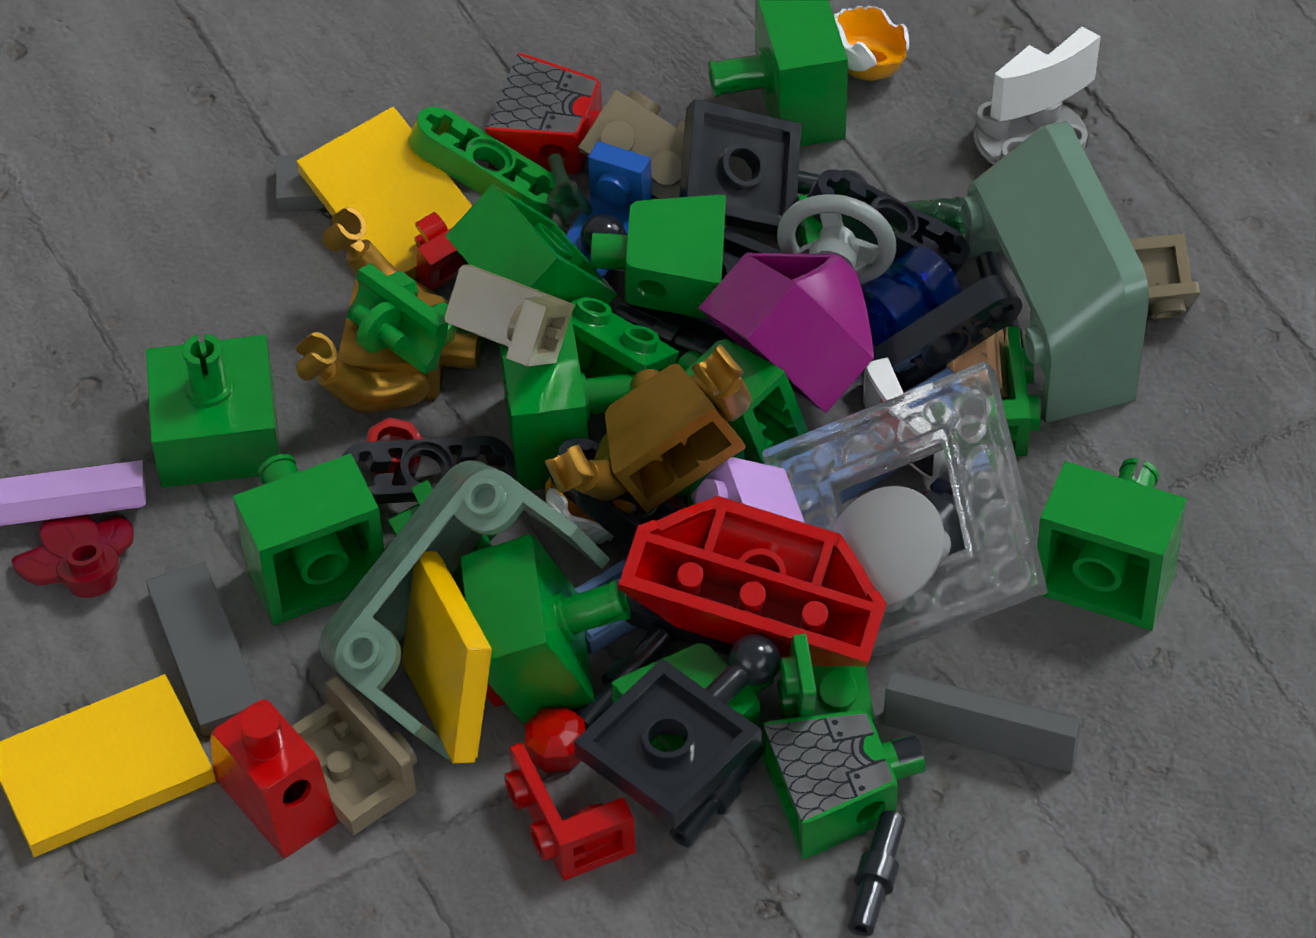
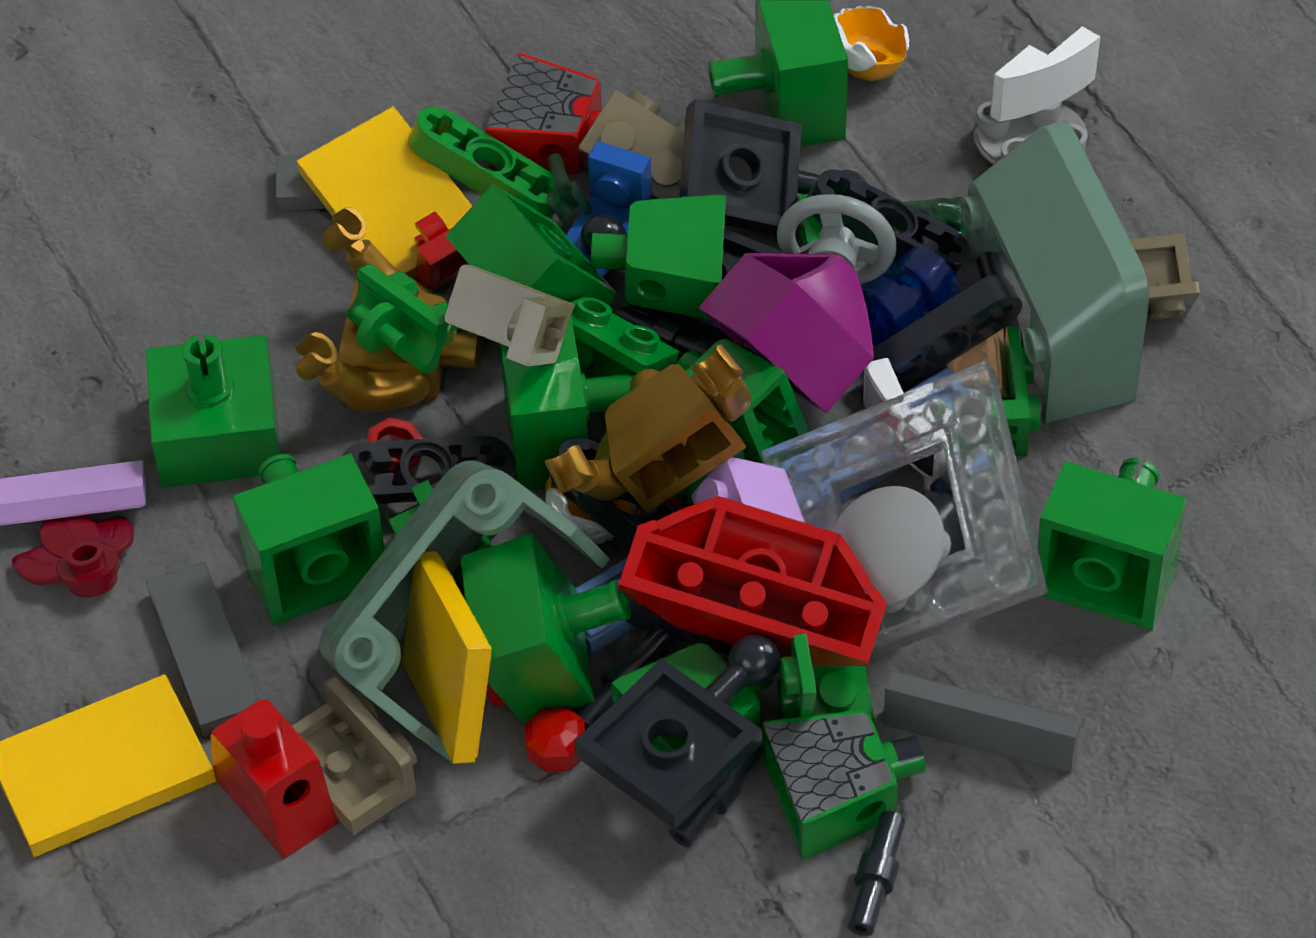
(577, 844): red bracket -> none

